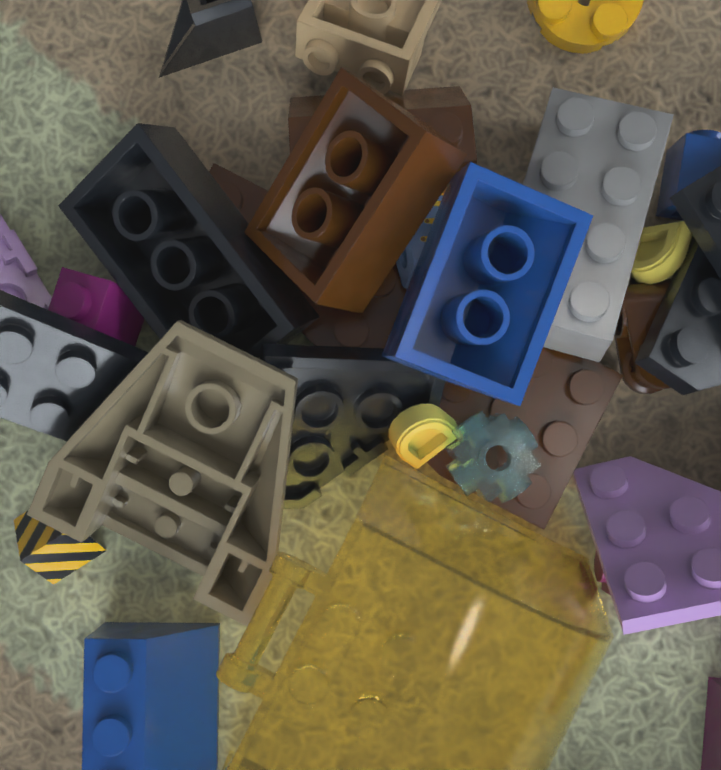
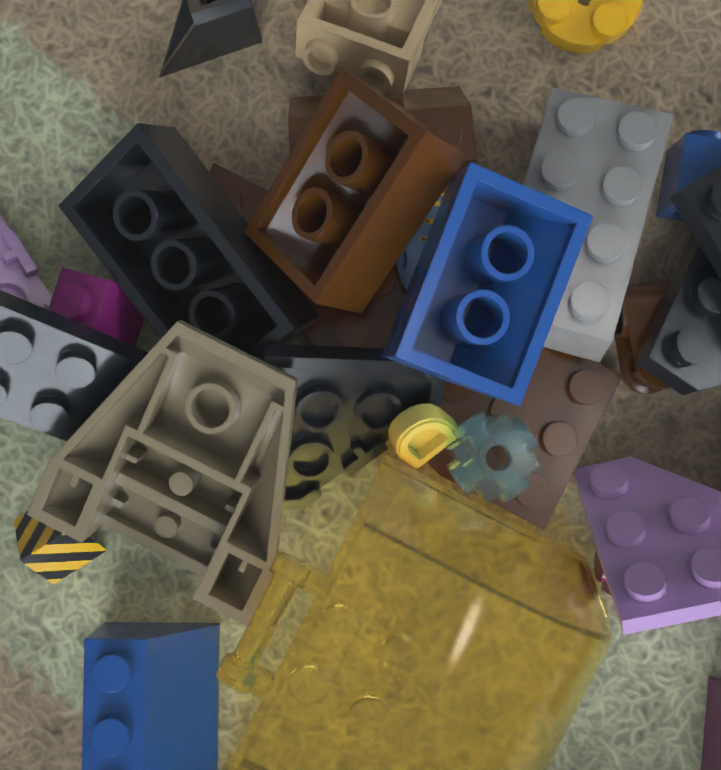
(660, 252): light yellow tile -> none

